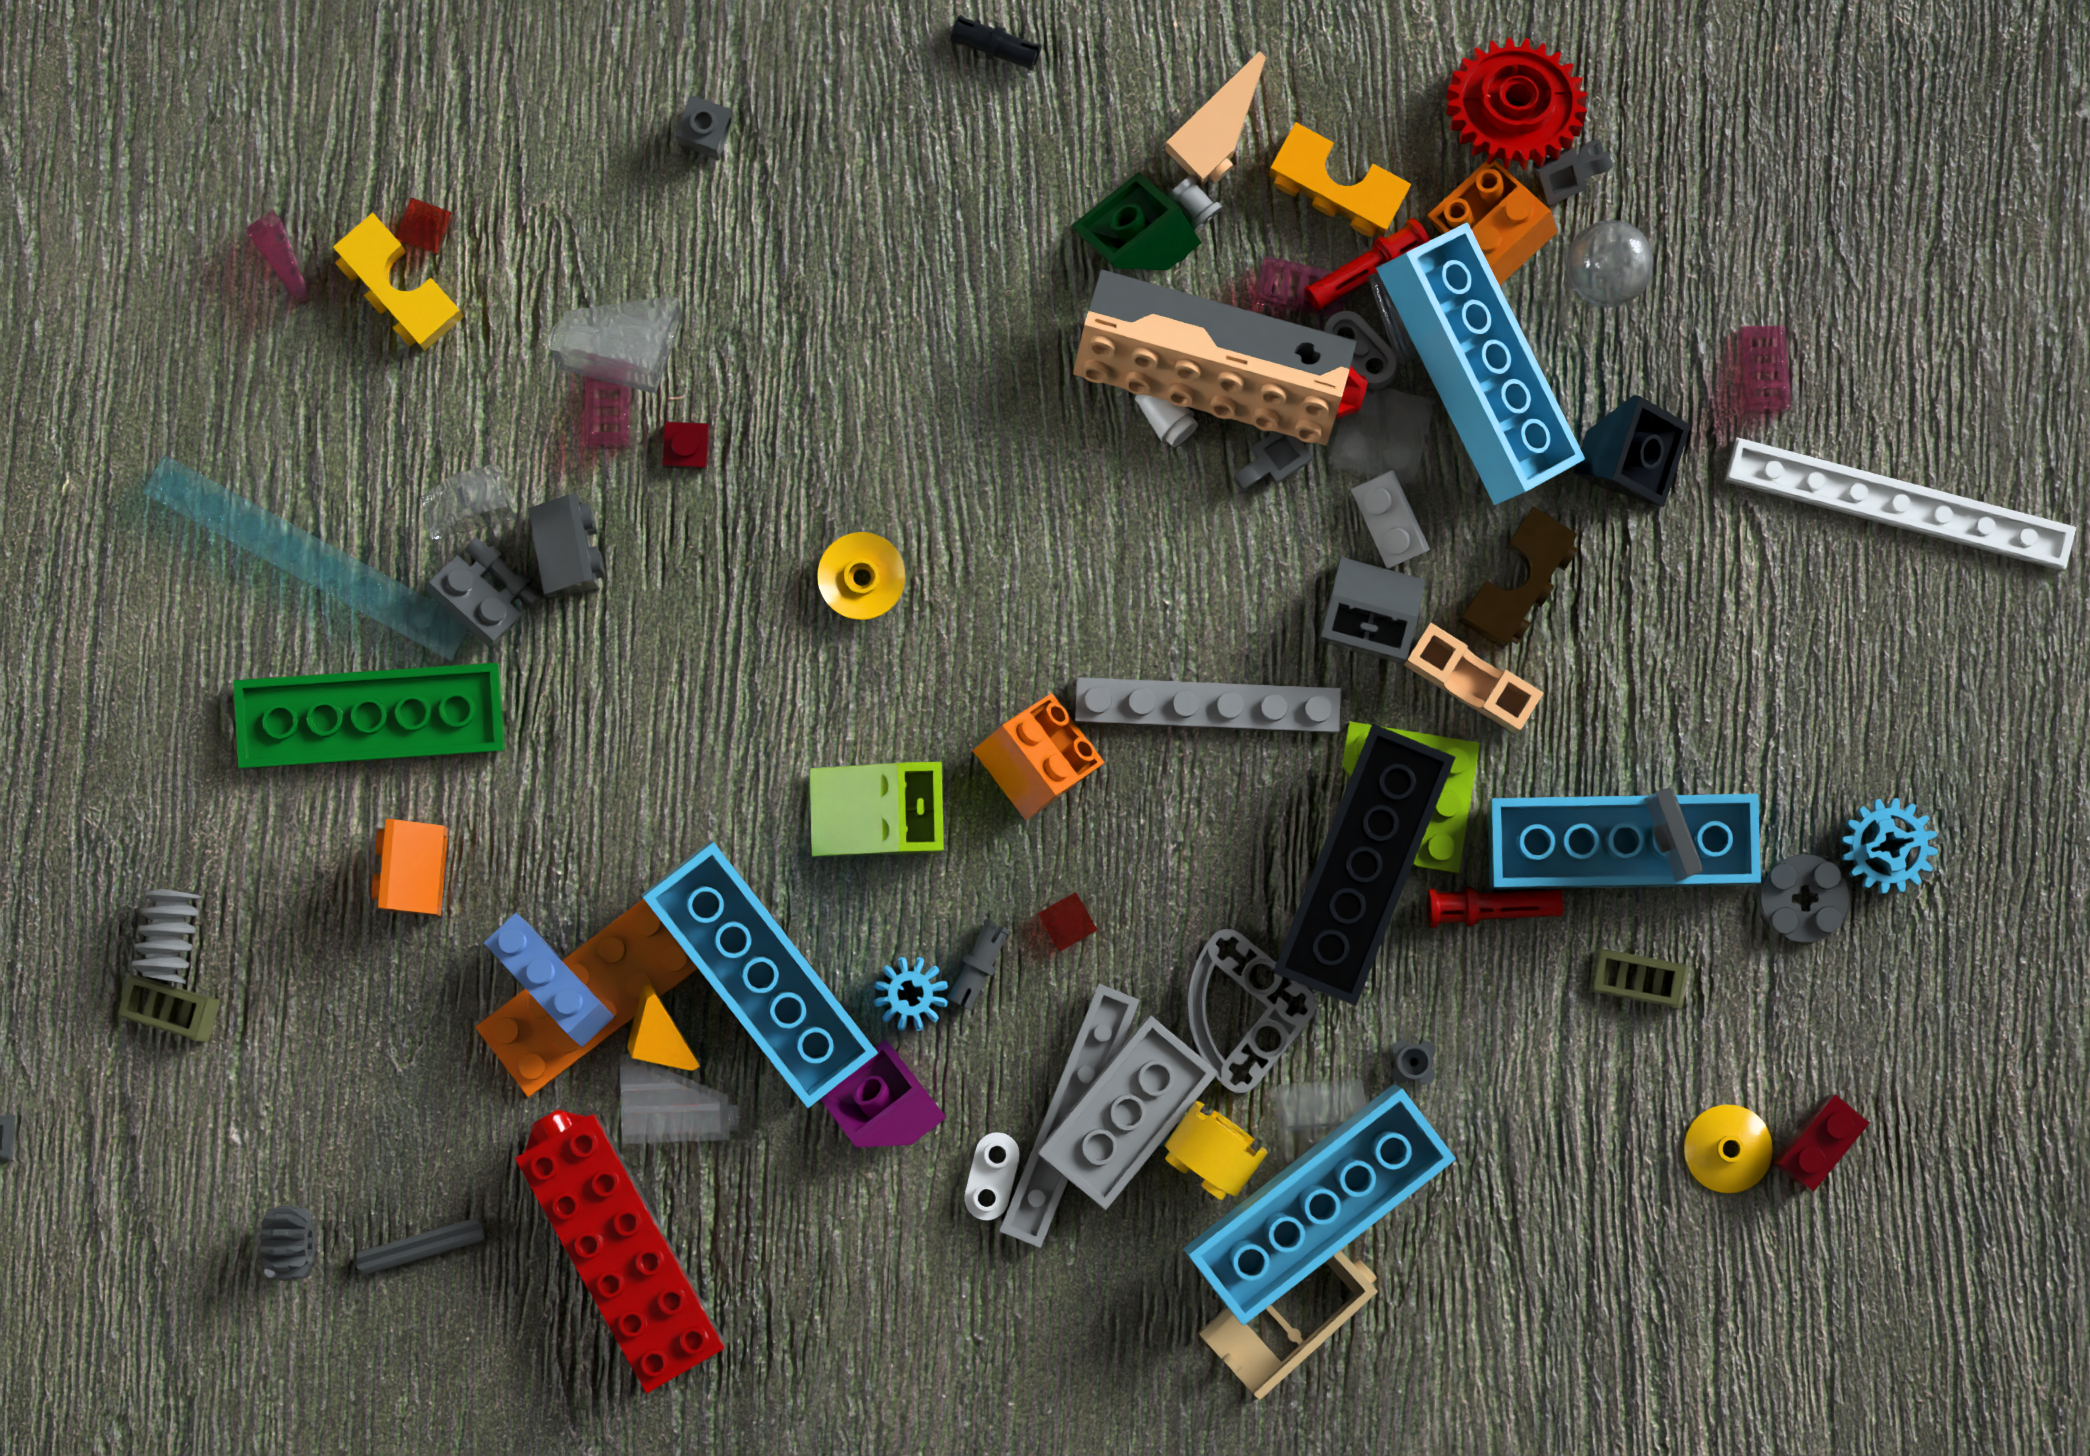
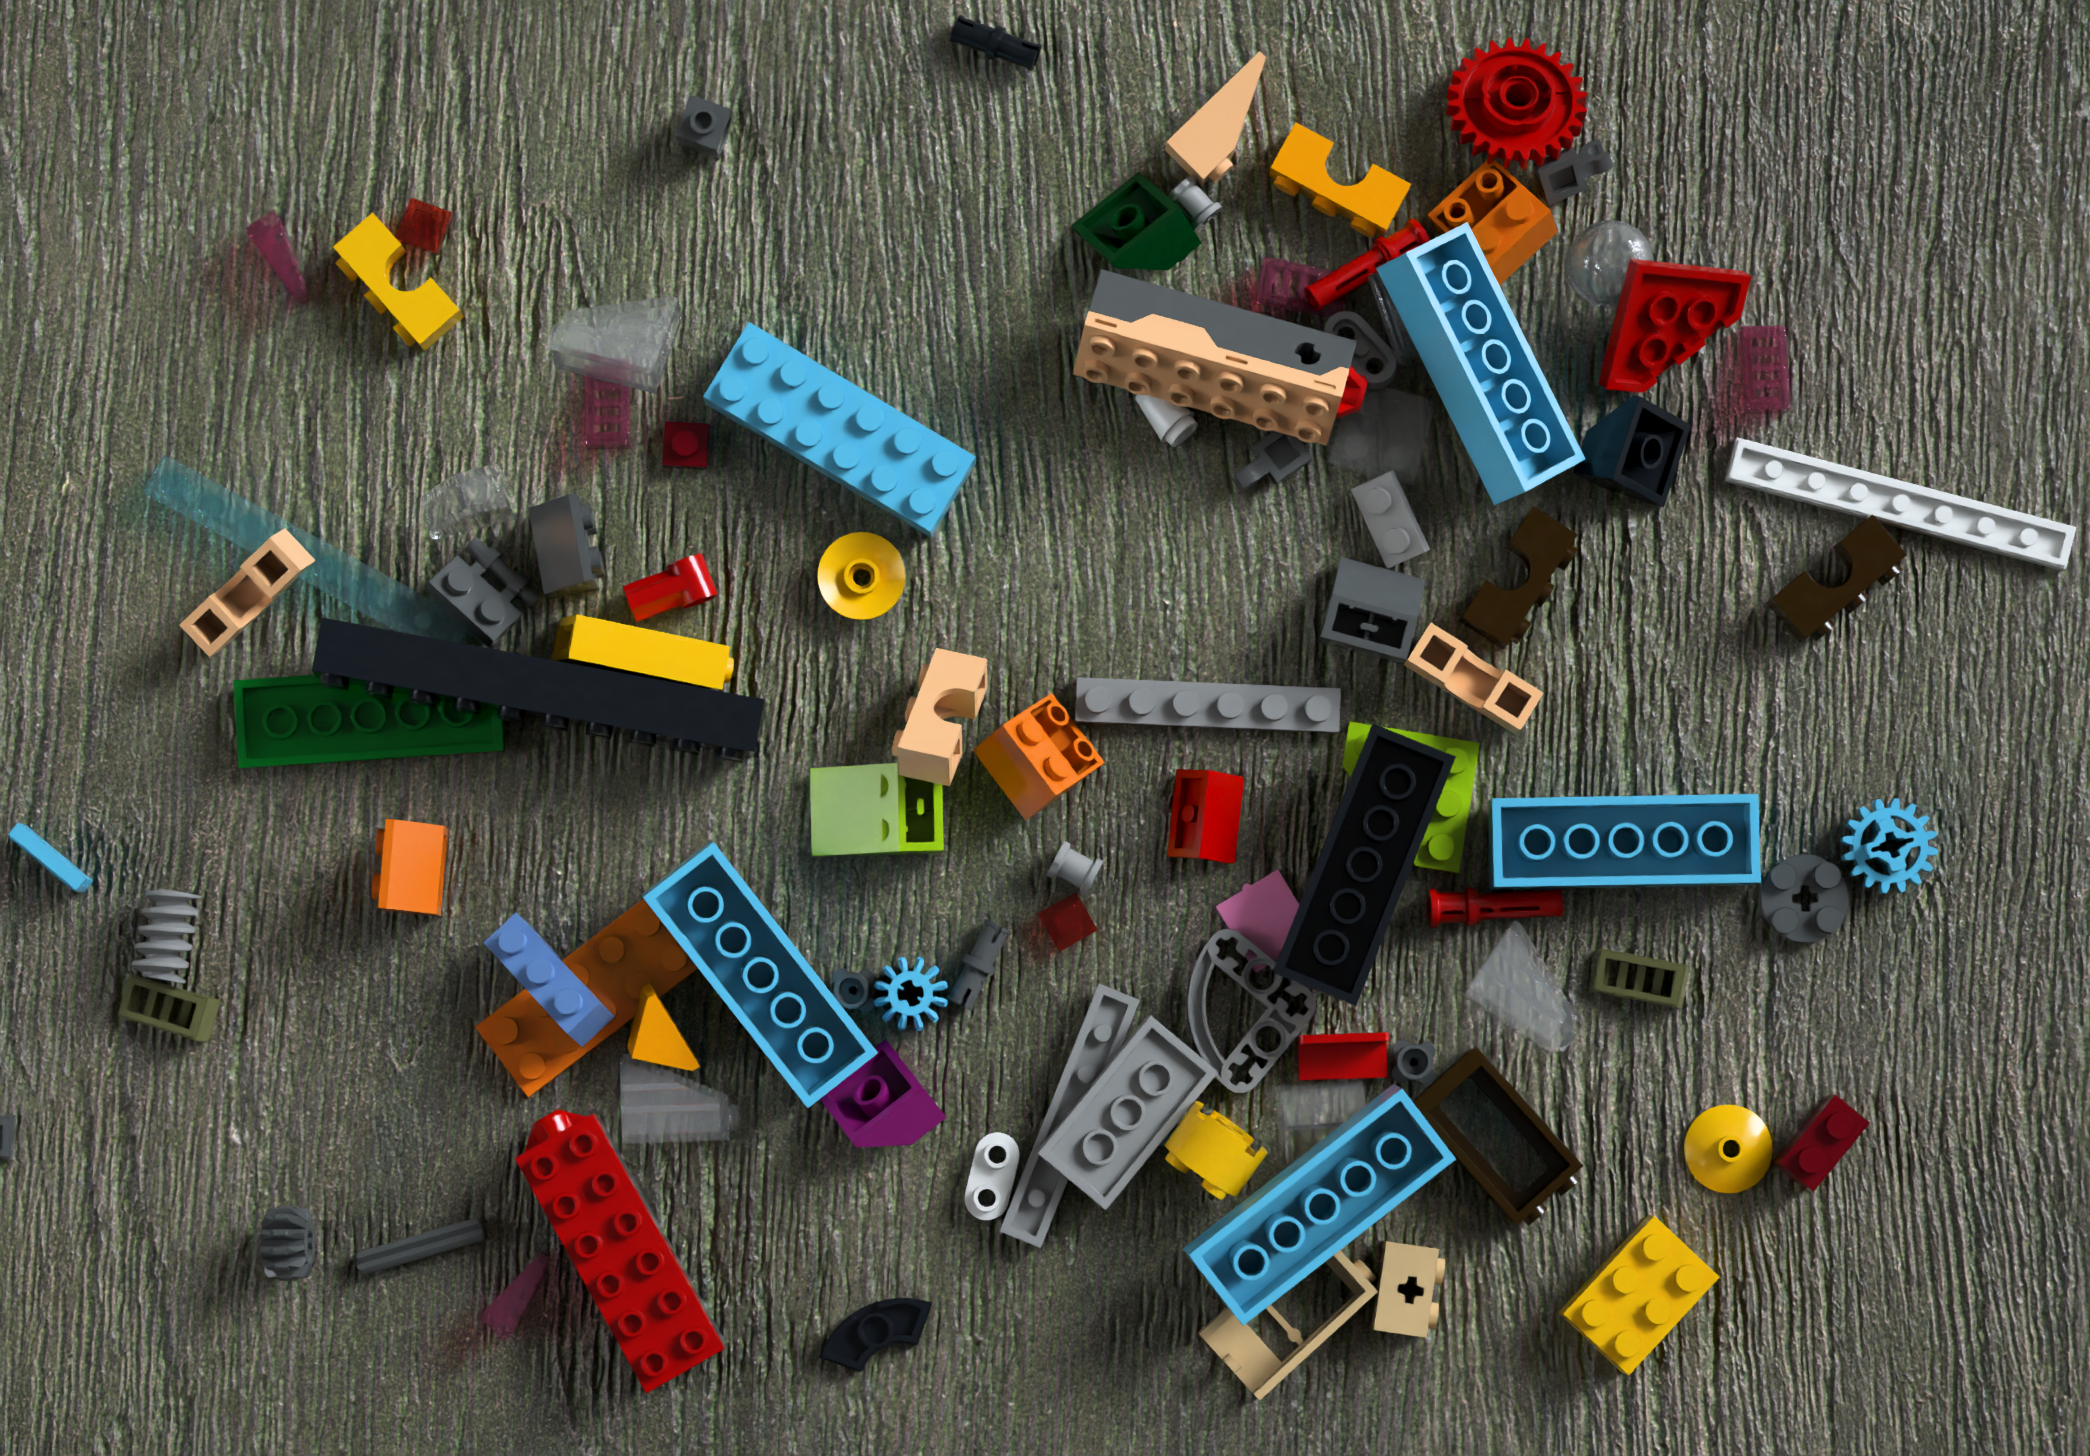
(50, 858): none -> medium azure tile
(247, 593): none -> light nougat arch
(512, 1303): none -> clear pink slope
(536, 688): none -> black brick
(642, 652): none -> yellow slope
(680, 585): none -> red piece
(839, 429): none -> medium azure brick
(862, 981): none -> dark grey plate
(875, 1327): none -> black tile
(947, 688): none -> light nougat arch
(1074, 868): none -> light grey bush
(1205, 815): none -> red panel
(1262, 914): none -> bright pink piece
(1342, 1056): none -> red panel
(1390, 1309): none -> tan brick
(1523, 993): none -> clear slope
(1560, 1161): none -> dark brown piece
(1638, 1294): none -> yellow brick
(1666, 318): none -> red plate
(1673, 834): dark grey plate -> none
(1868, 556): none -> dark brown arch

